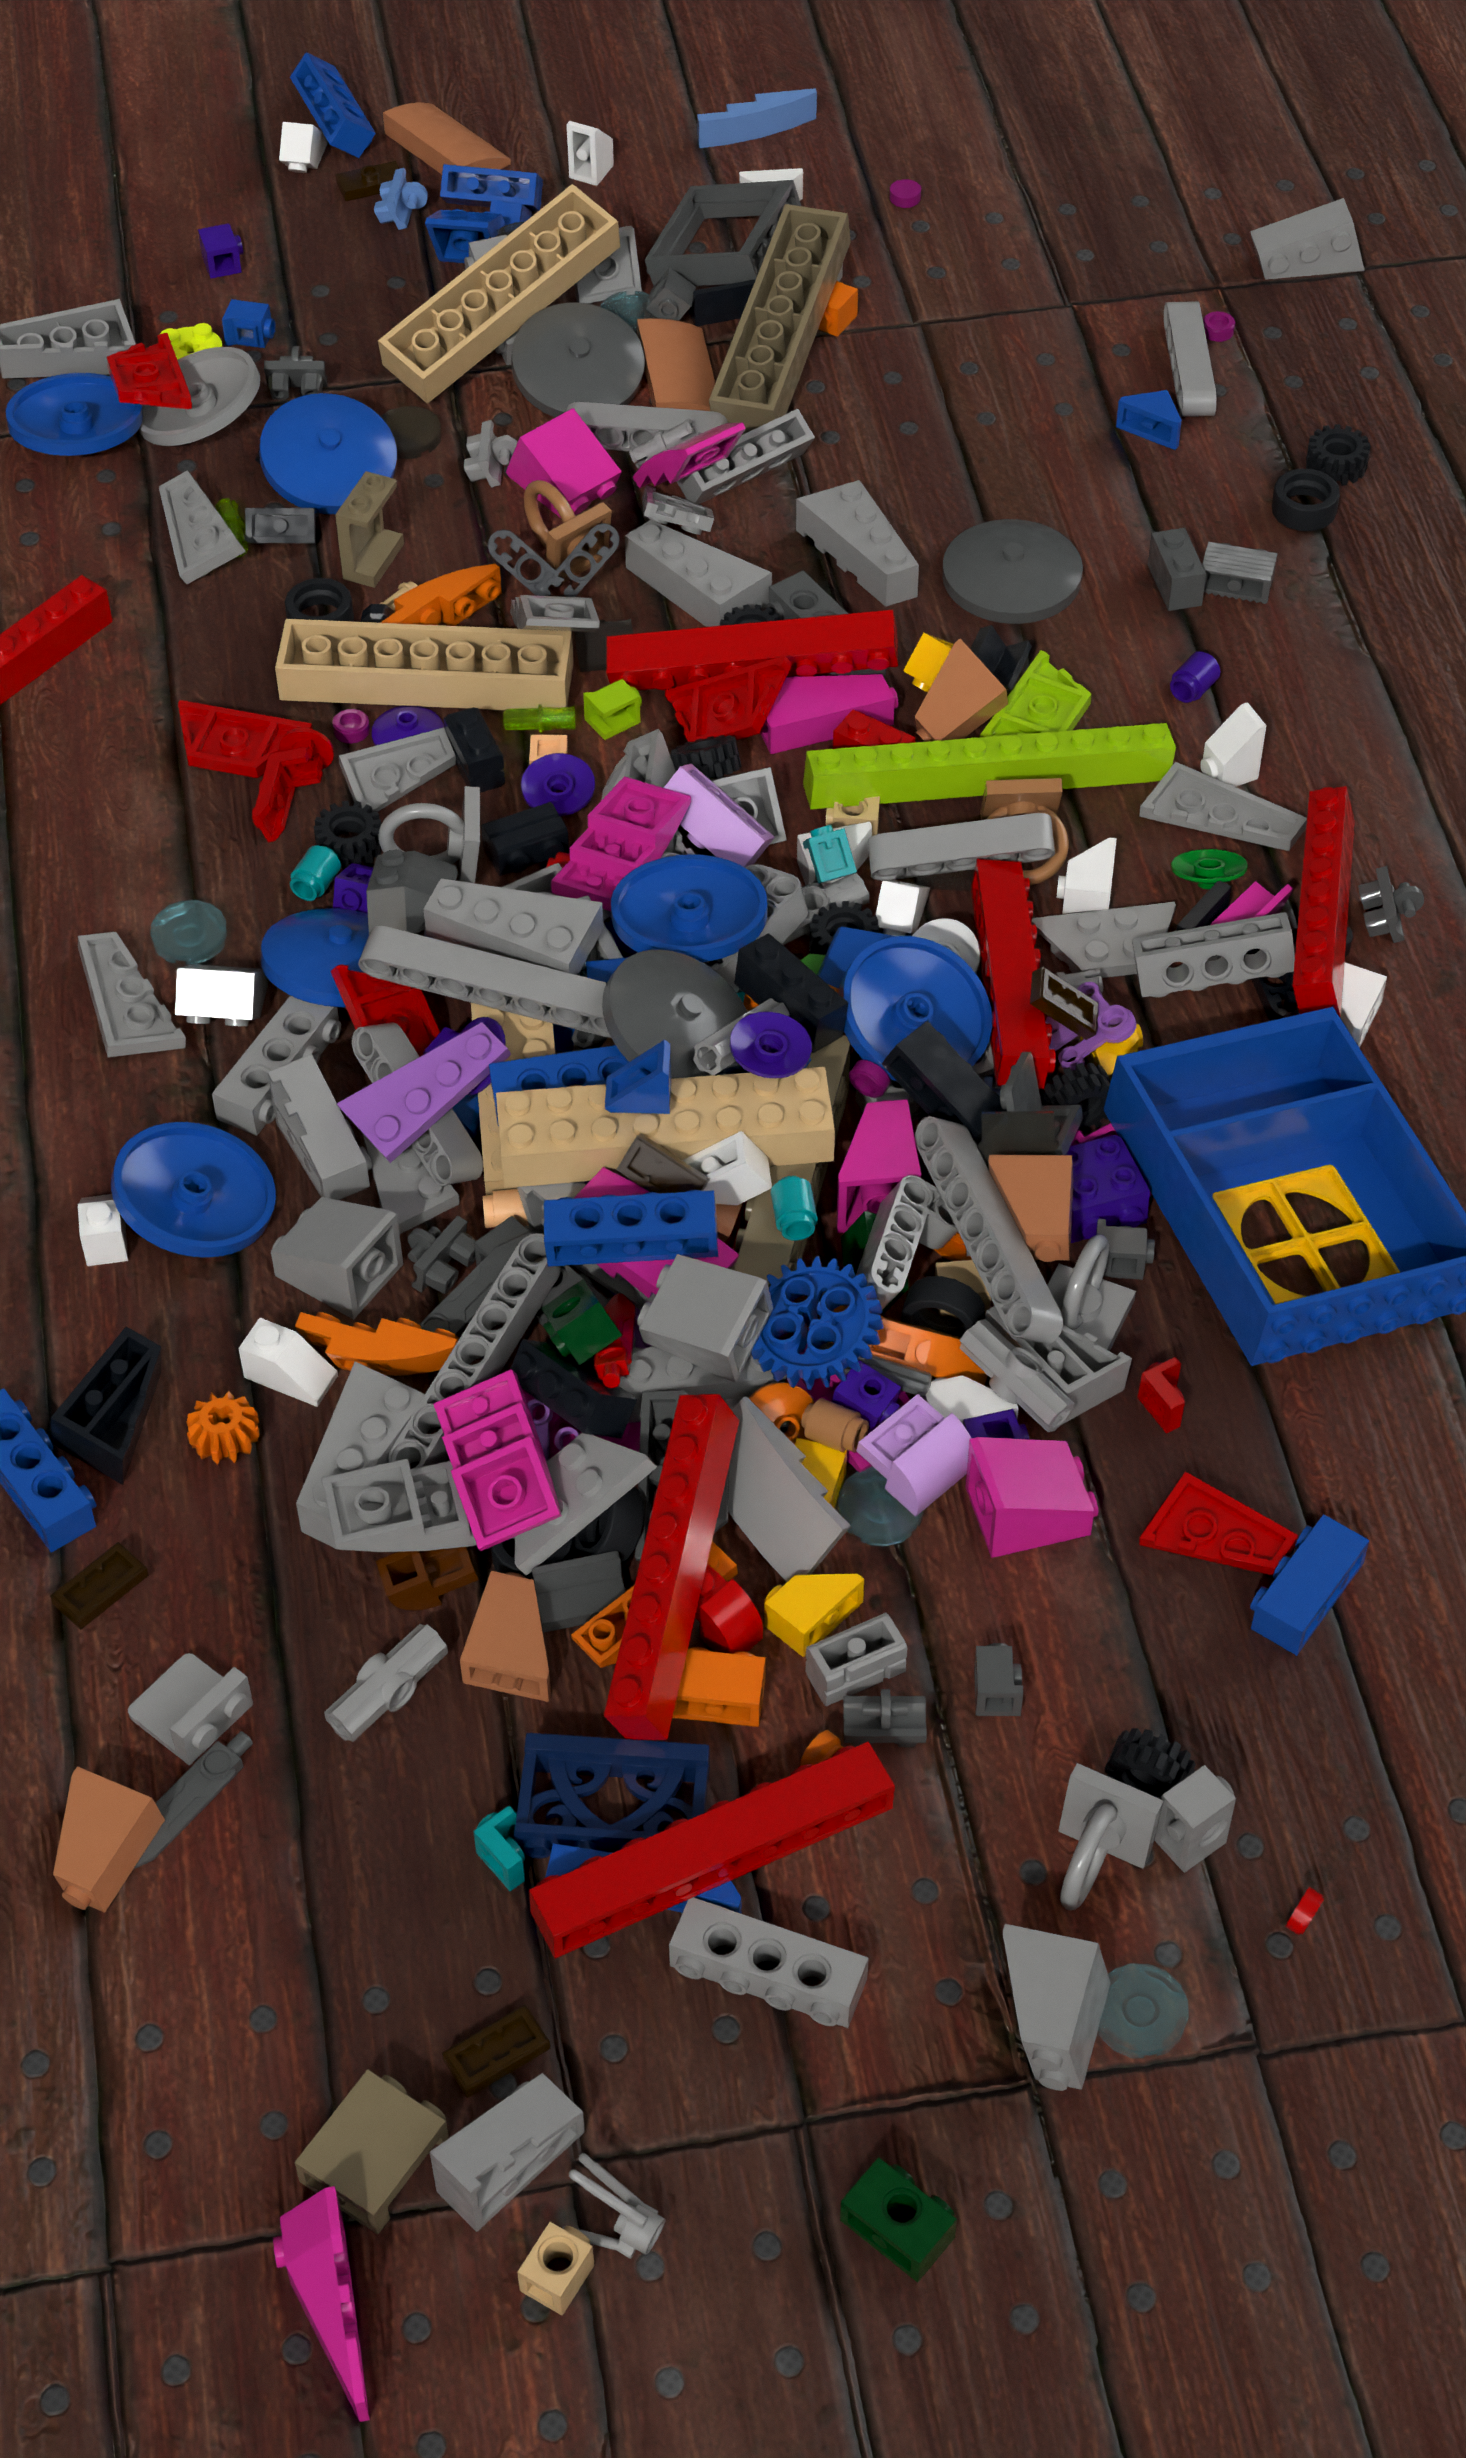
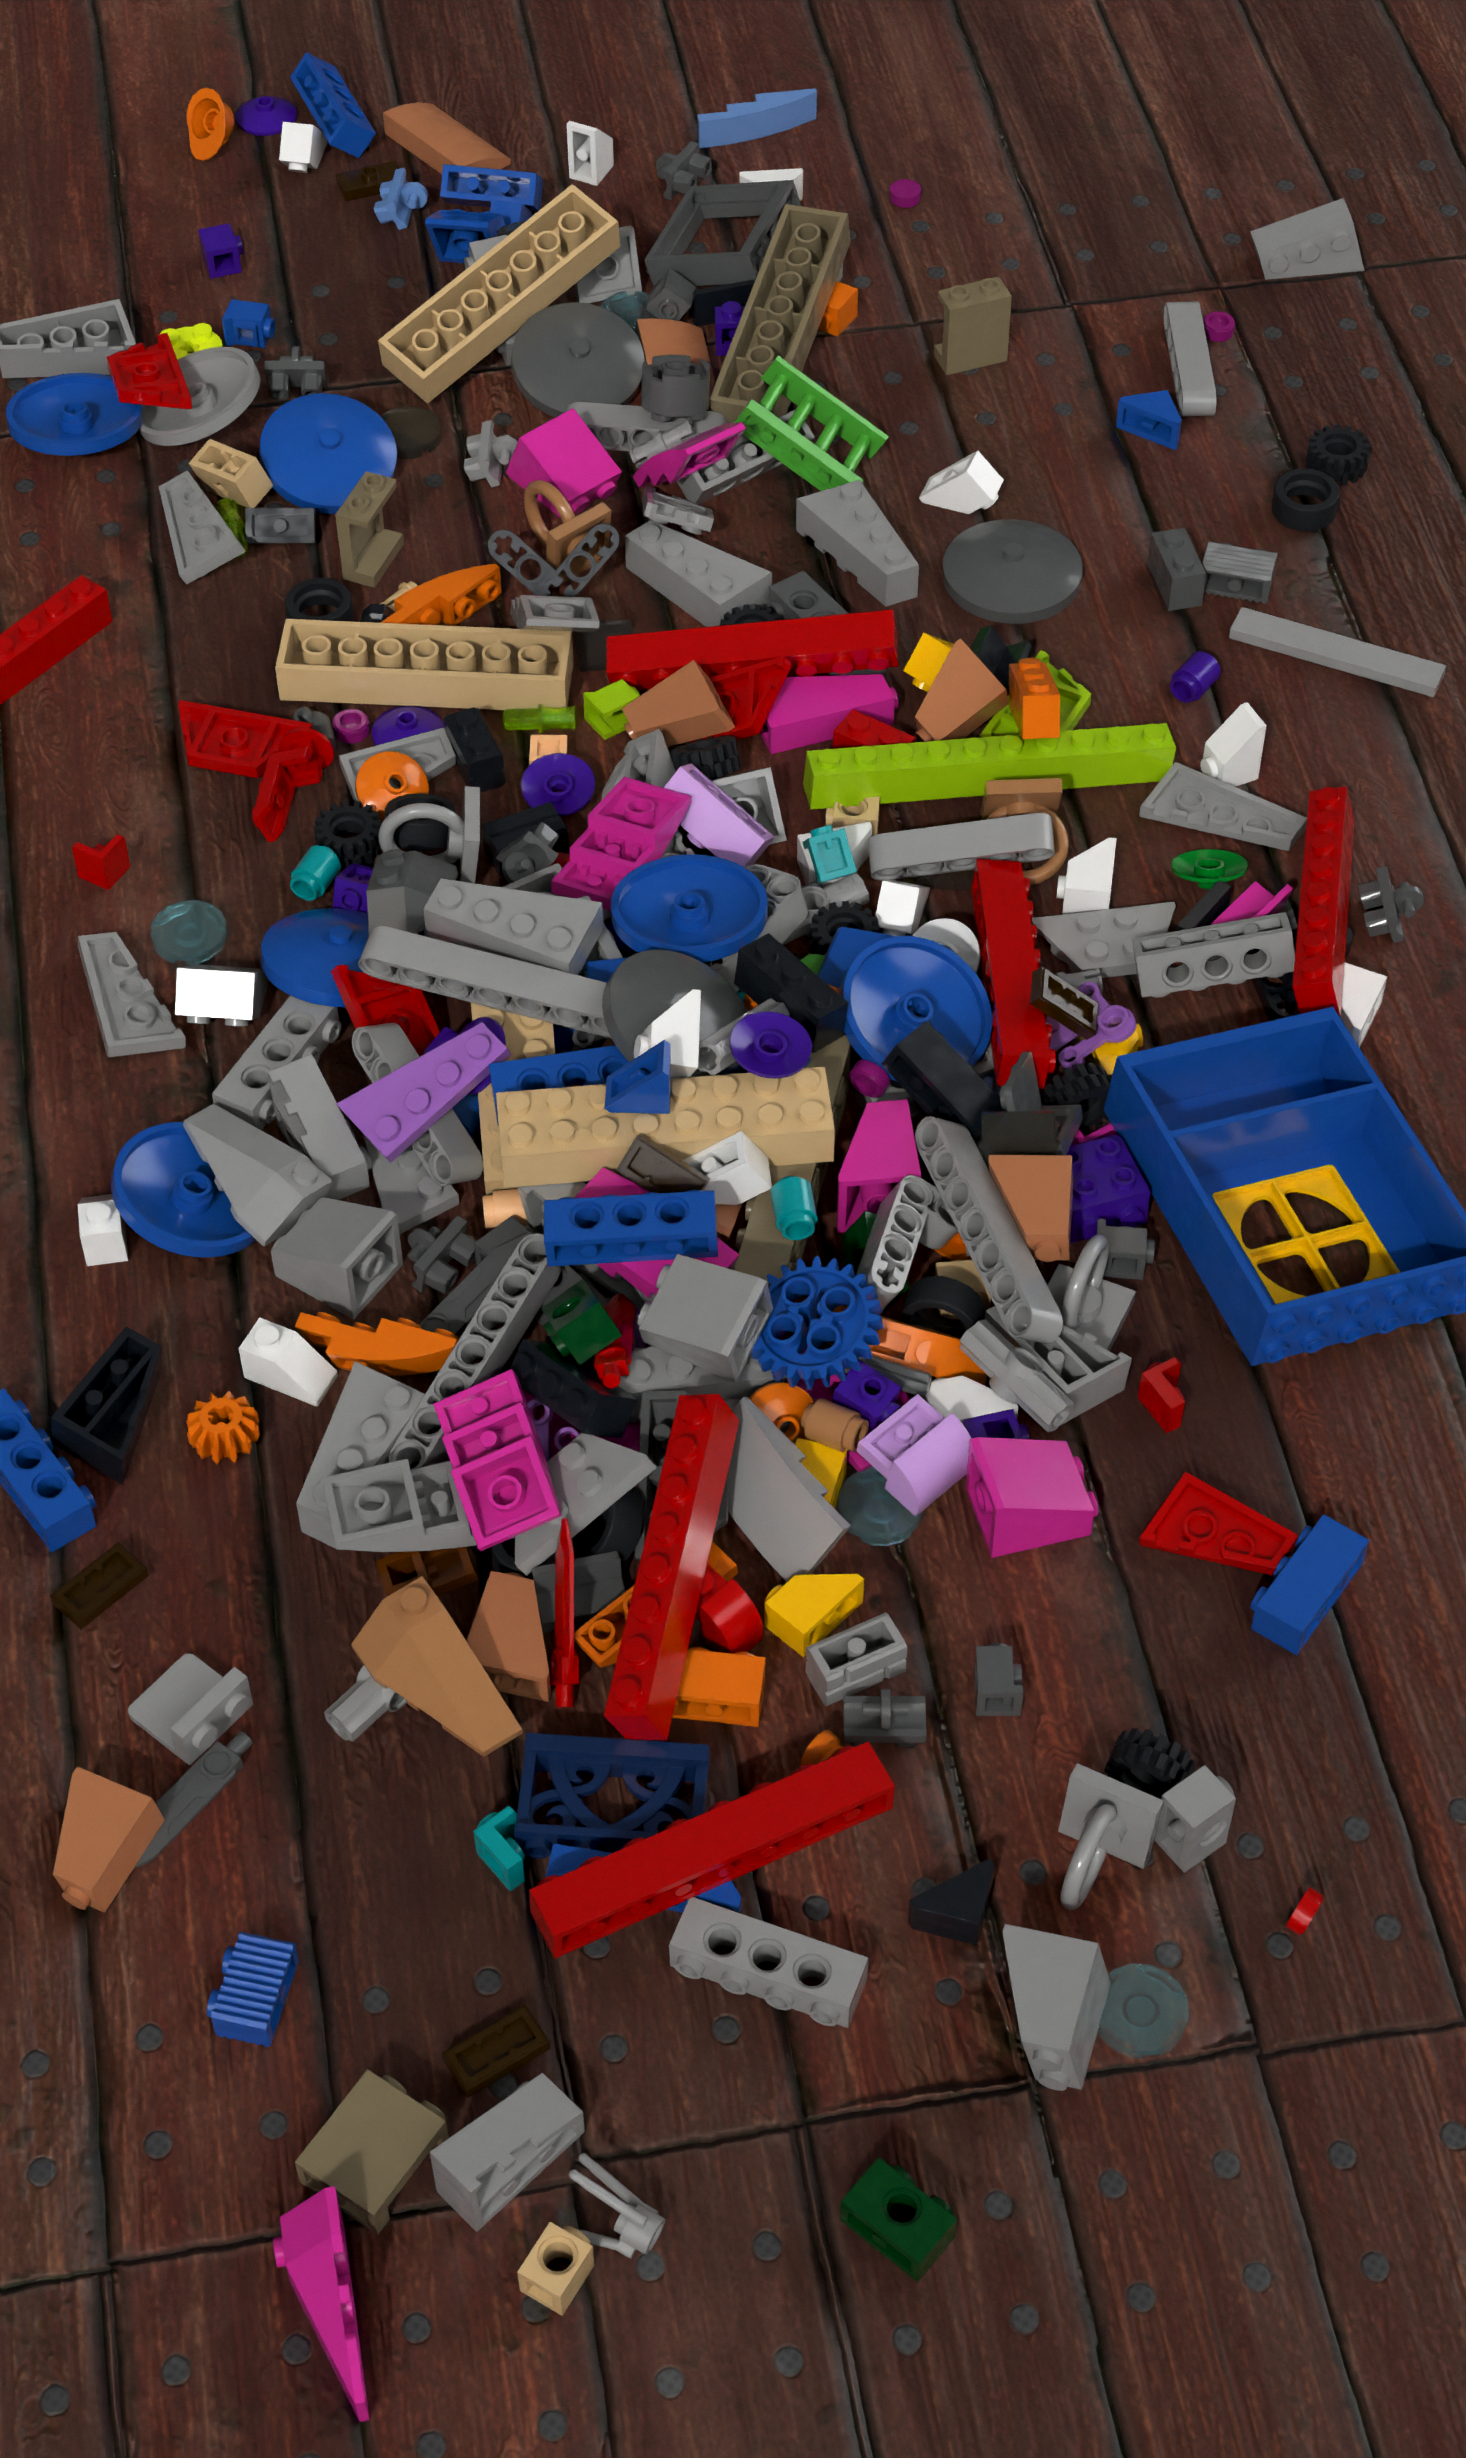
(102, 863): none -> red panel
(209, 123): none -> orange piece
(231, 474): none -> tan brick
(253, 1989): none -> blue brick
(257, 1172): none -> light grey wedge
(265, 115): none -> dark purple dish
(319, 721): none -> dark grey arm
(373, 780): none -> orange dish
(422, 832): none -> black tyre
(427, 1661): none -> medium nougat wedge
(528, 853): none -> dark grey hips
(564, 1659): none -> red piece
(675, 387): none -> dark grey brick
(681, 707): none -> nougat slope
(681, 1029): none -> white slope
(682, 169): none -> dark grey hips
(726, 323): none -> dark purple brick
(794, 449): none -> bright green fence
(955, 1906): none -> black slope
(964, 485): none -> white slope
(974, 325): none -> dark tan panel
(1034, 699): none -> orange brick
(1337, 651): none -> light grey tile

